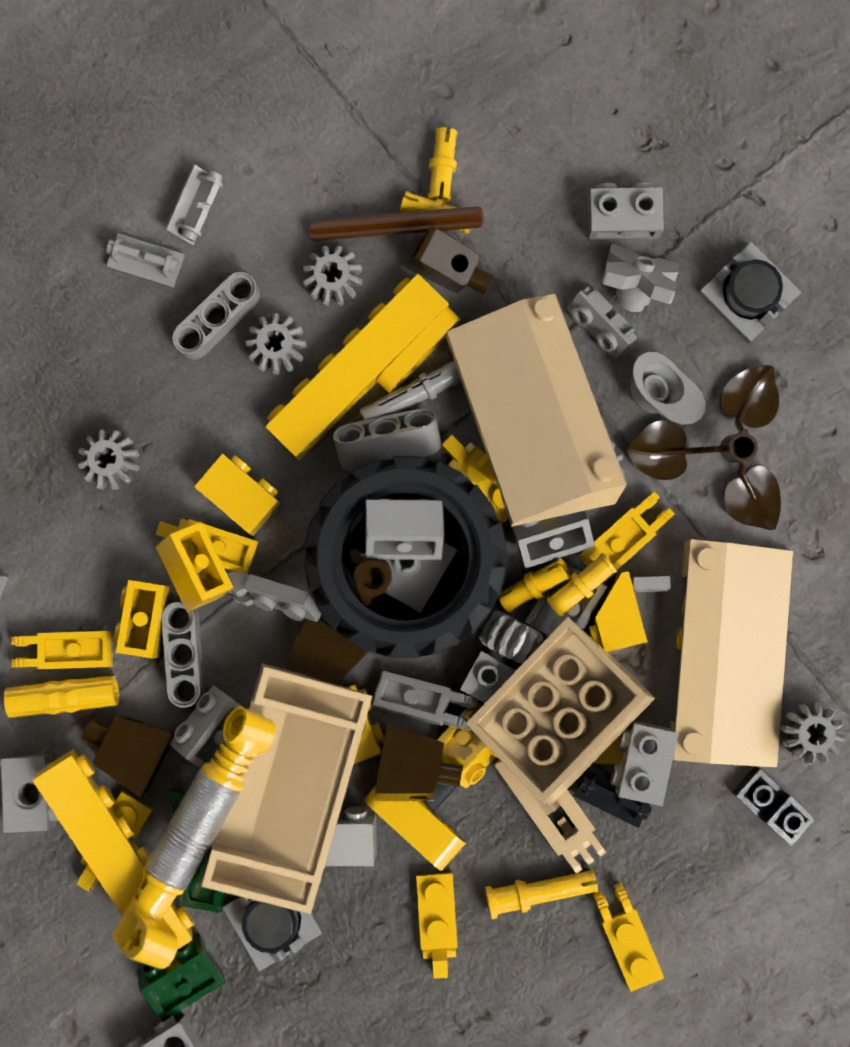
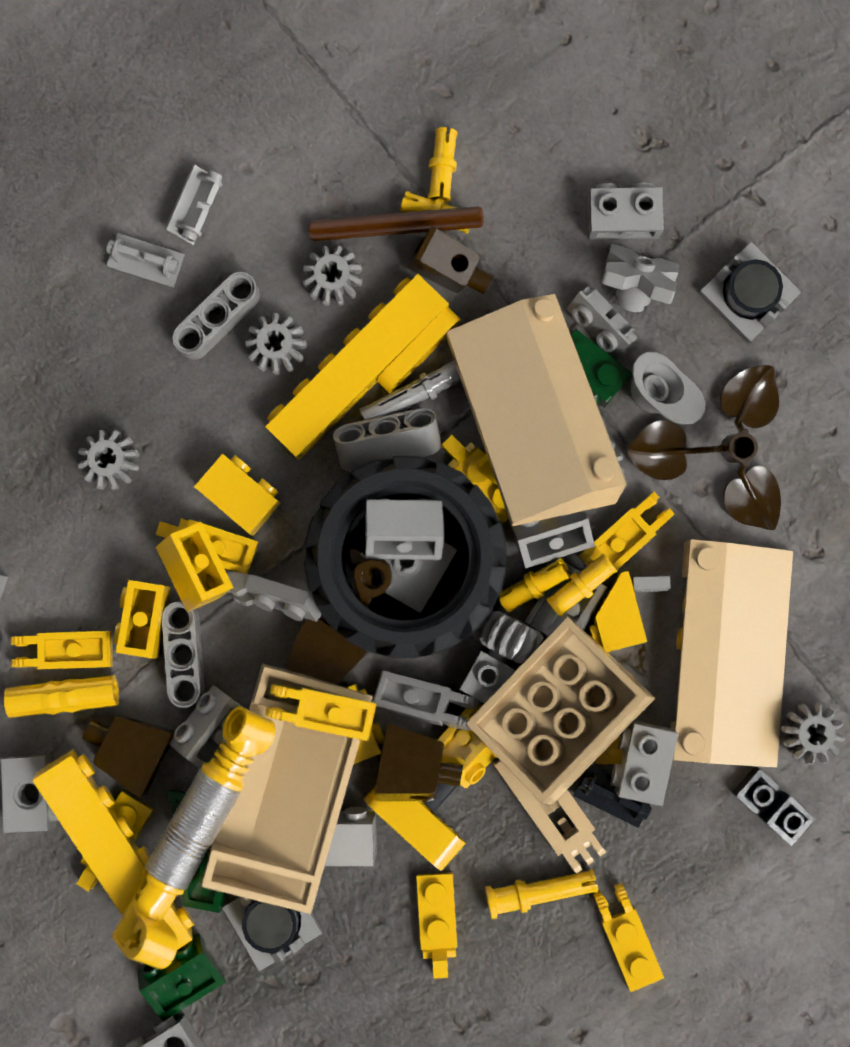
(325, 712): none -> yellow hinge
(602, 370): none -> dark green bracket

